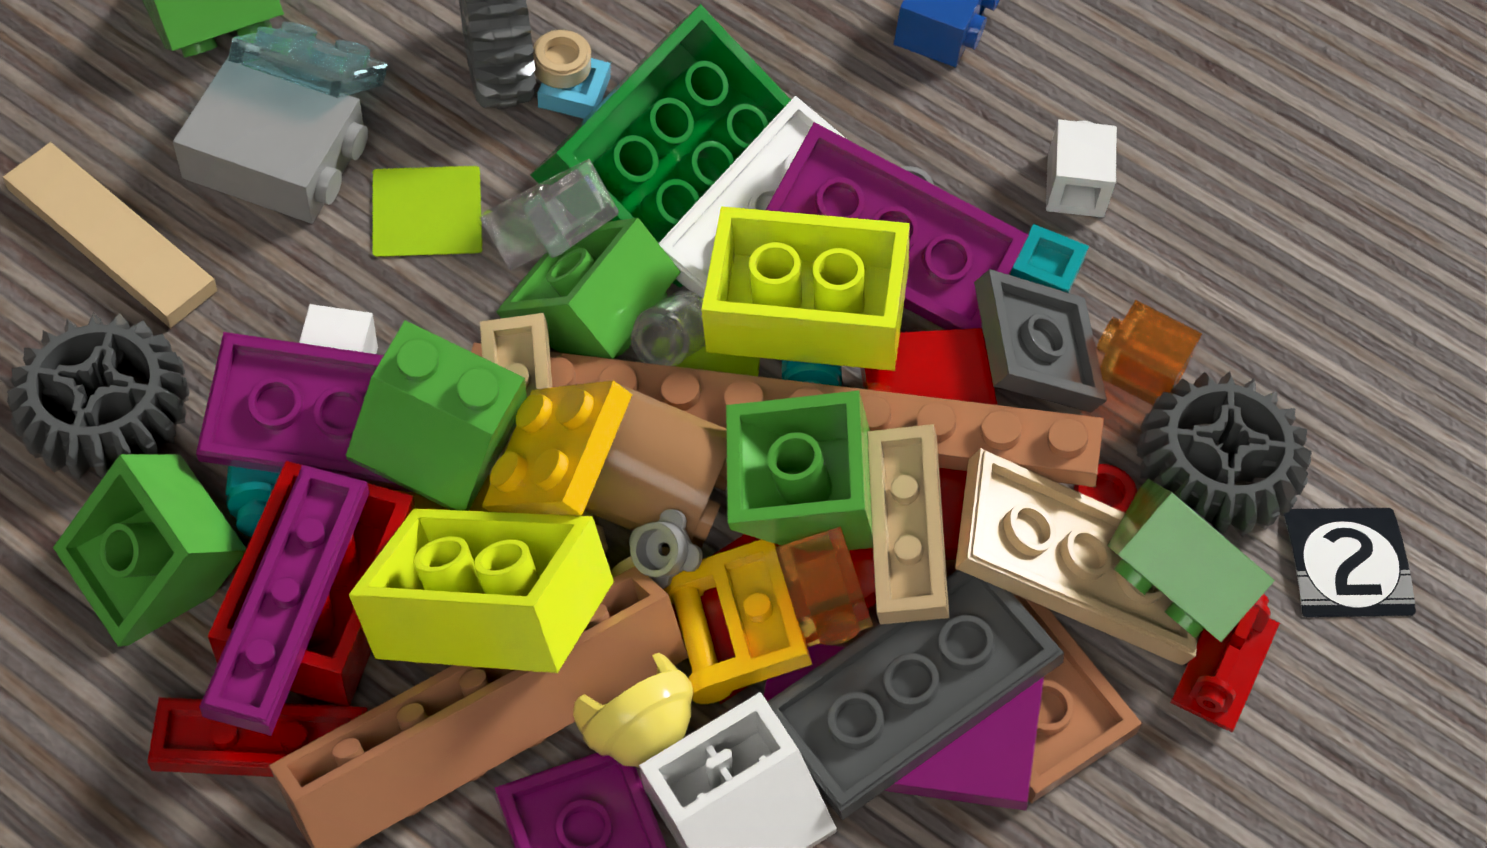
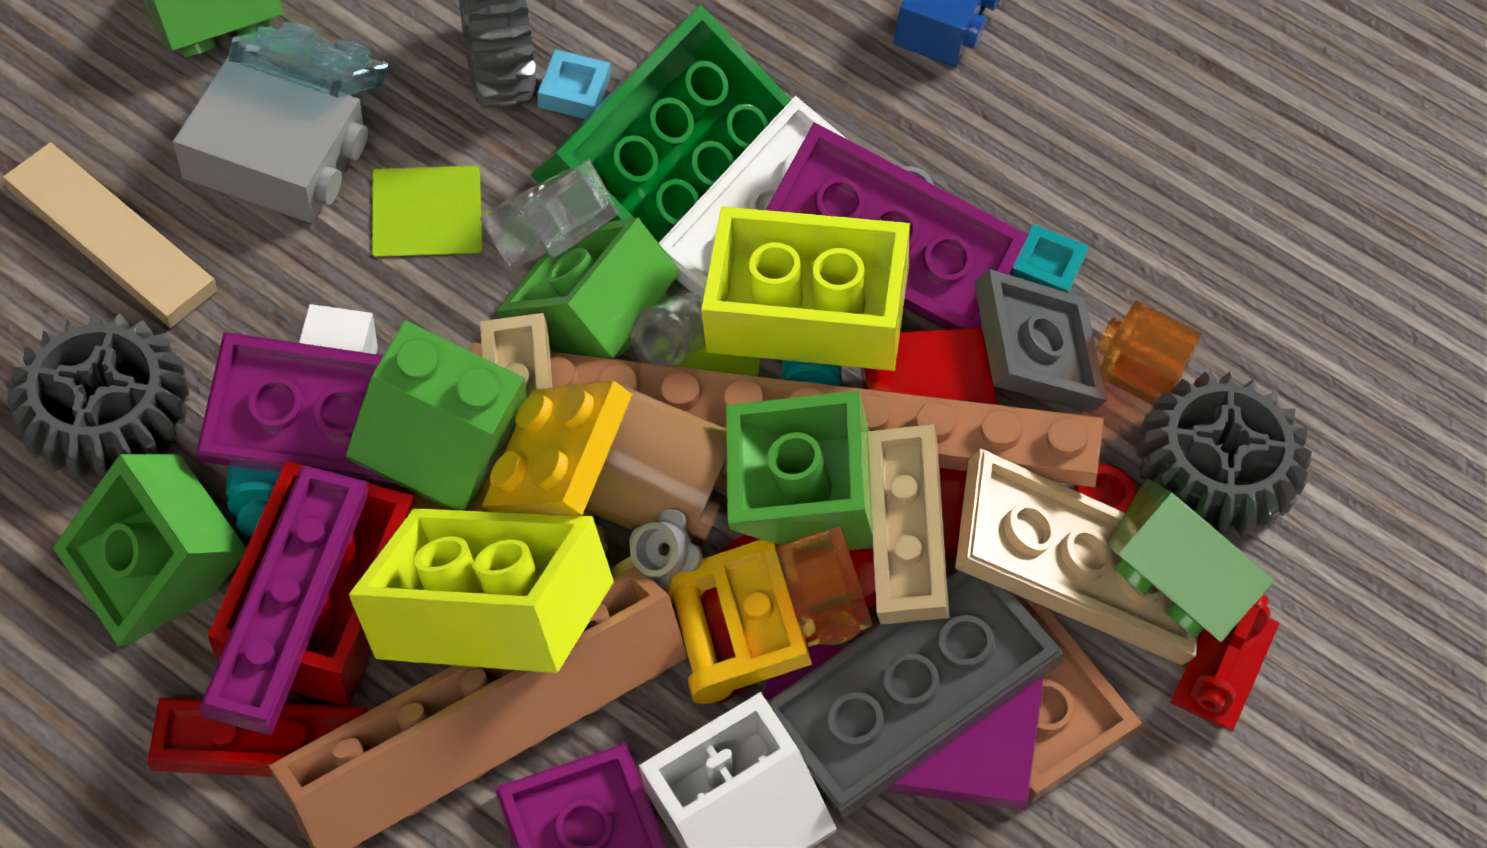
(562, 59): tan tile -> none
(639, 719): light yellow hat -> none
(1081, 168): white brick -> none
(1350, 562): sticker -> none

